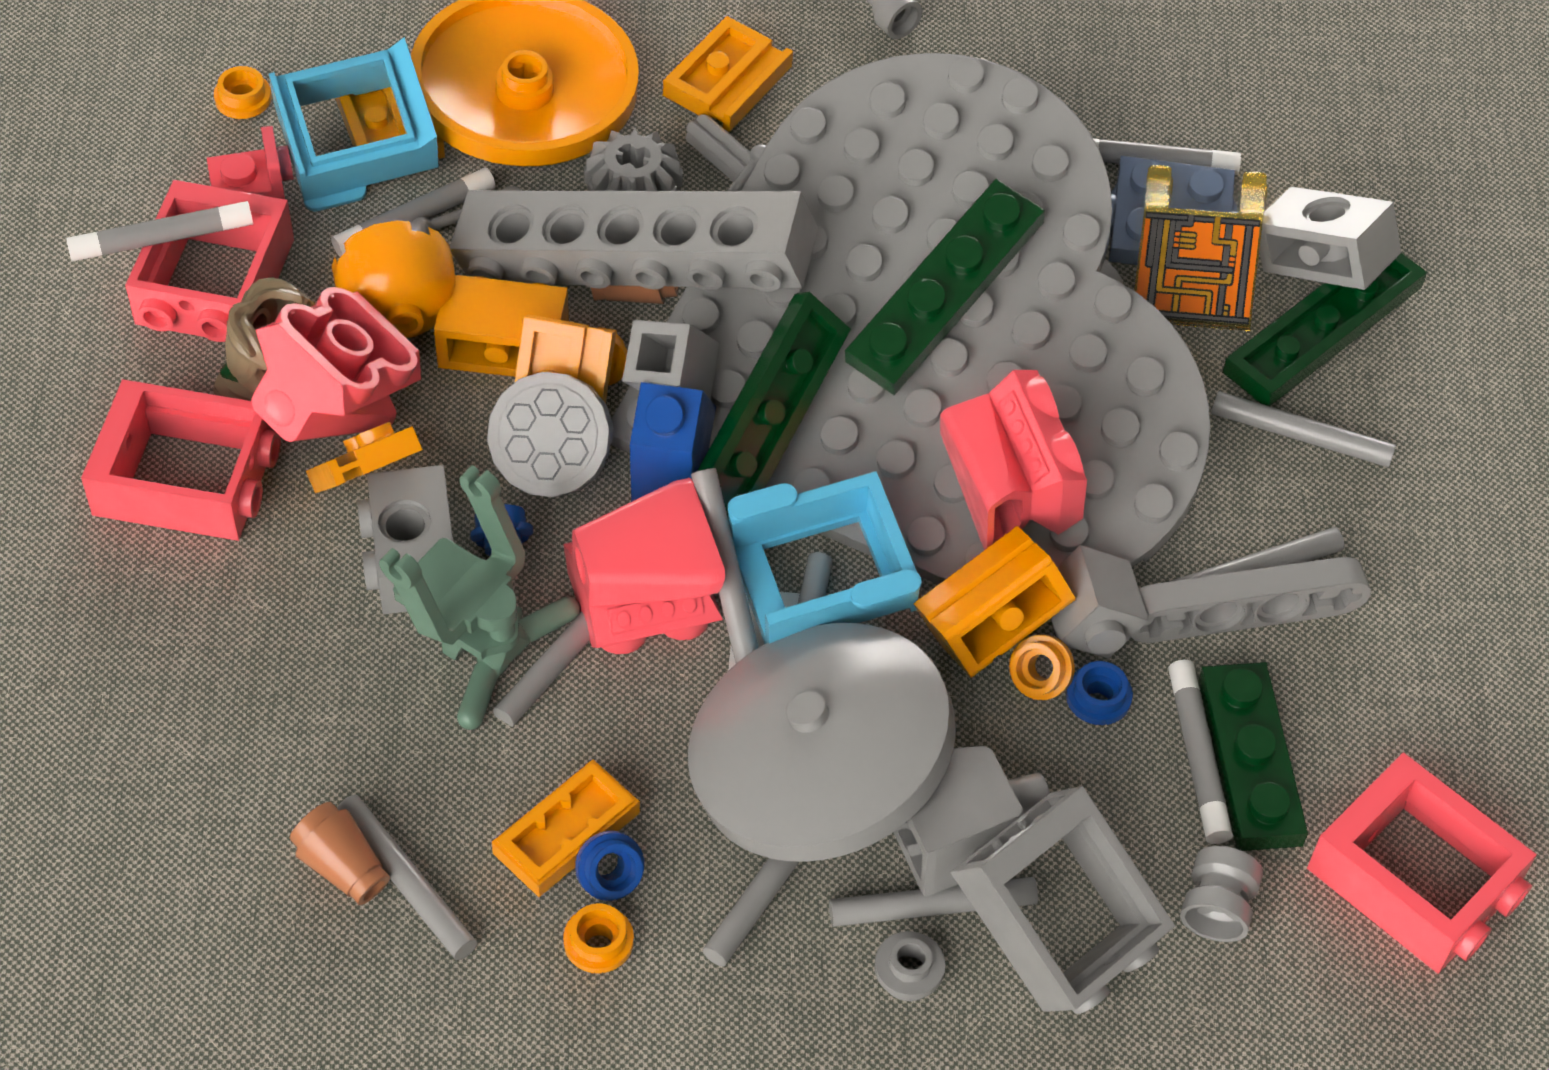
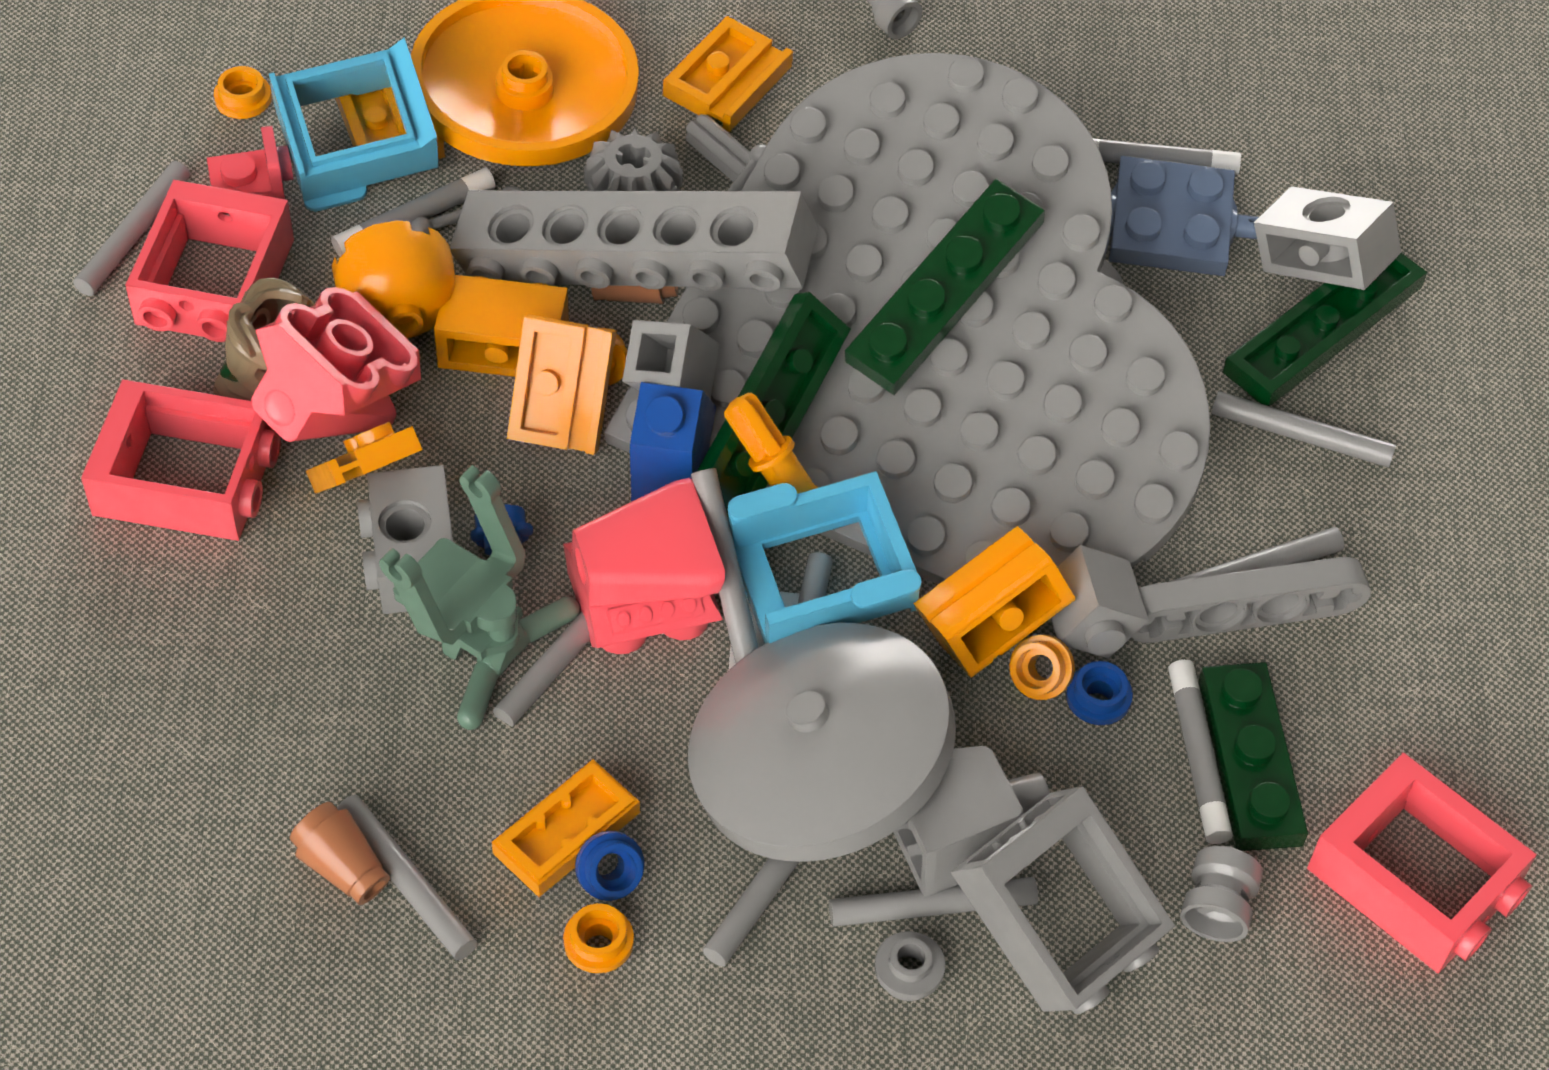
(128, 231): none -> light grey bar
(159, 231): light grey bar -> none
(550, 434): light grey tile -> none
(765, 444): none -> light orange axle
(1015, 458): coral piece -> none
(1200, 262): flag -> none

